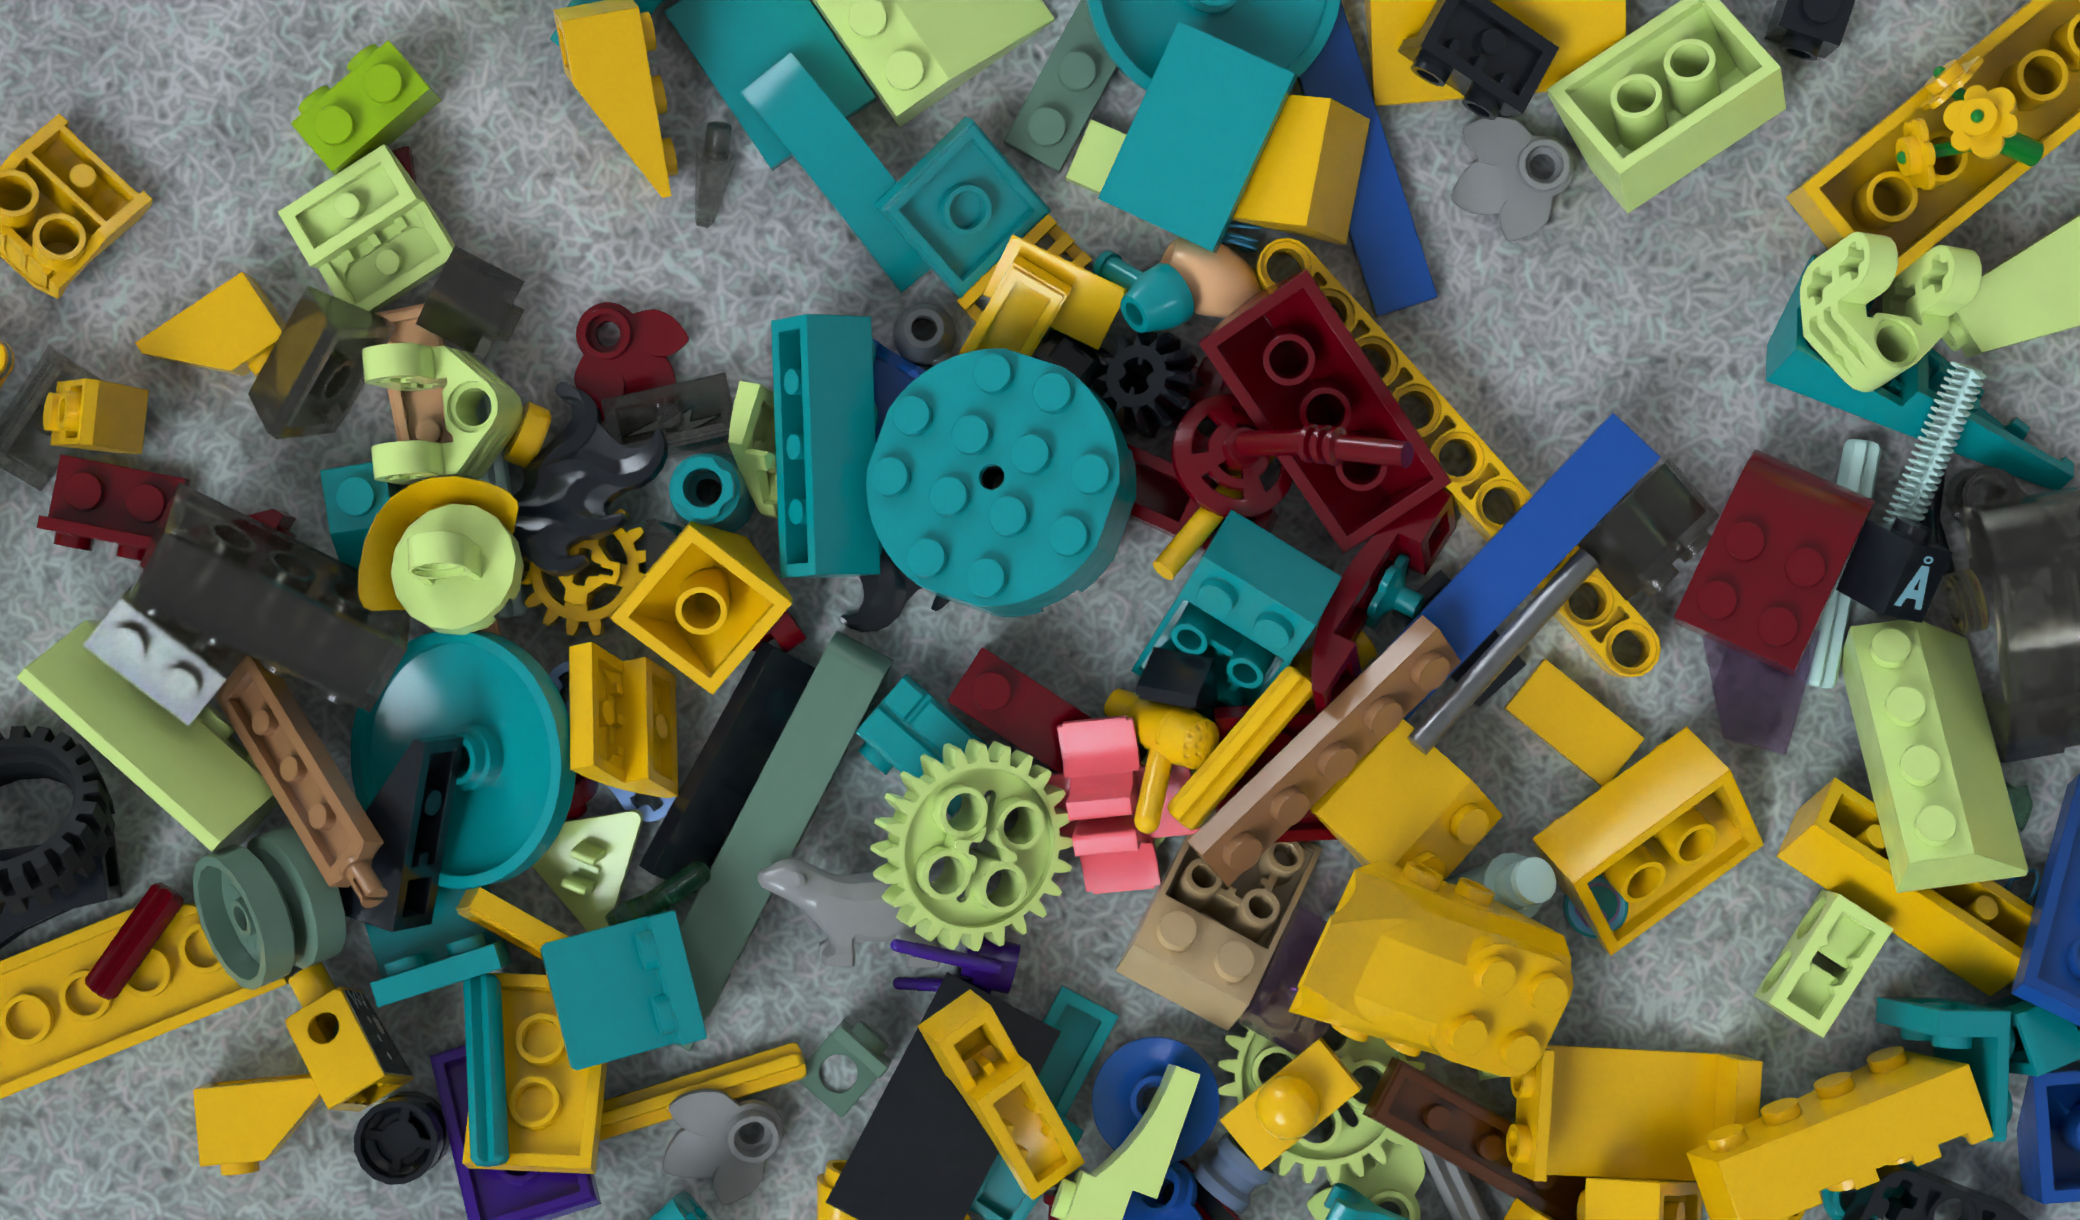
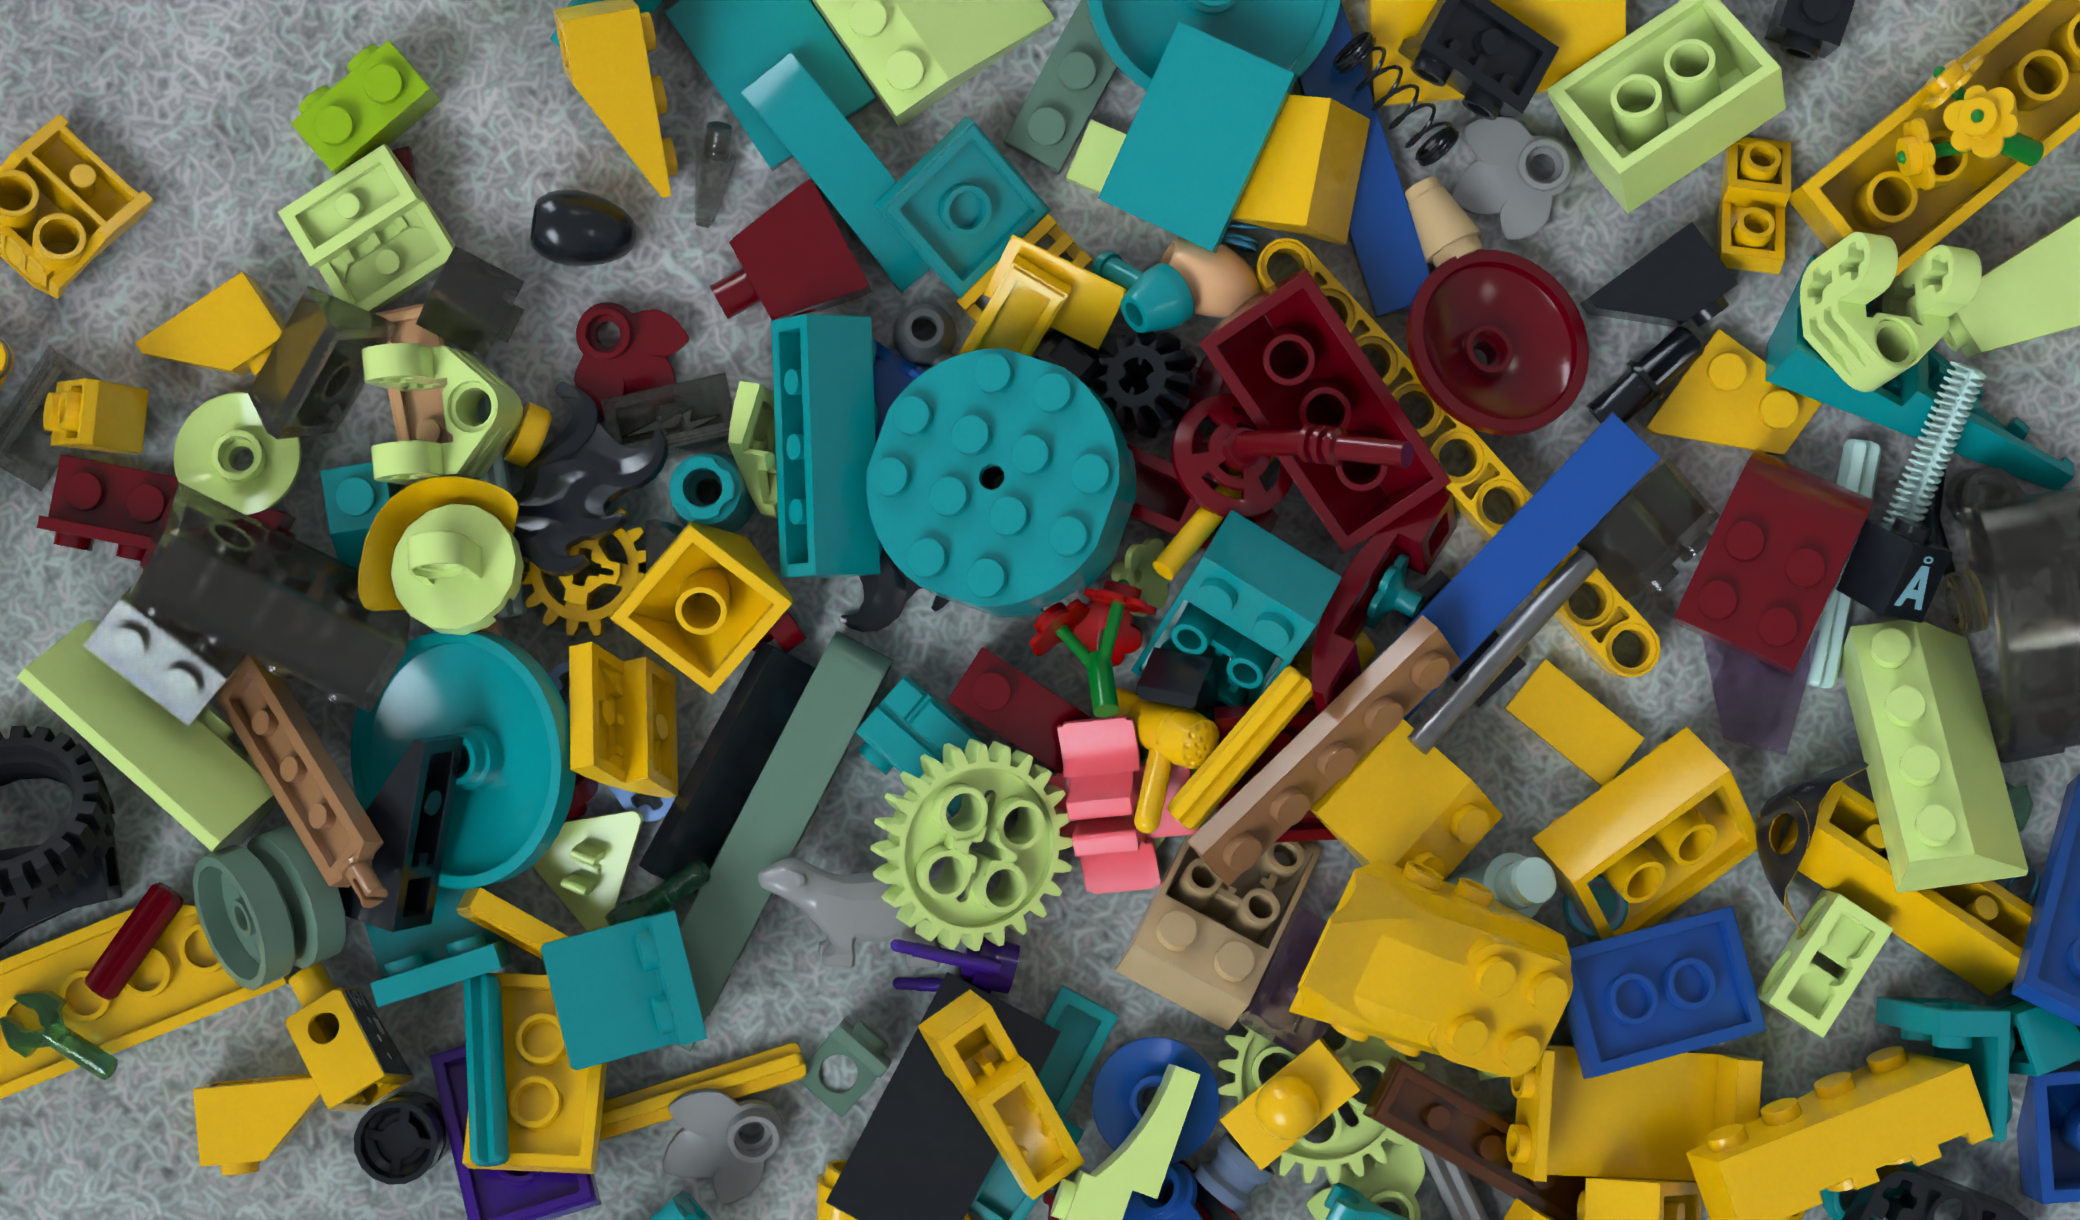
(55, 1035): none -> clear green bar
(208, 448): none -> yellowish green dish
(580, 229): none -> black animal
(792, 261): none -> dark red torso
(1097, 635): none -> red plant
(1140, 572): none -> yellowish green plant
(1363, 46): none -> black piece
(1441, 223): none -> tan cone
(1522, 326): none -> dark red dish
(1648, 377): none -> black axle
(1661, 992): none -> blue plate
(1668, 285): none -> black slope
(1730, 404): none -> yellow wing
(1754, 204): none -> yellow slope
(1803, 803): none -> black piece

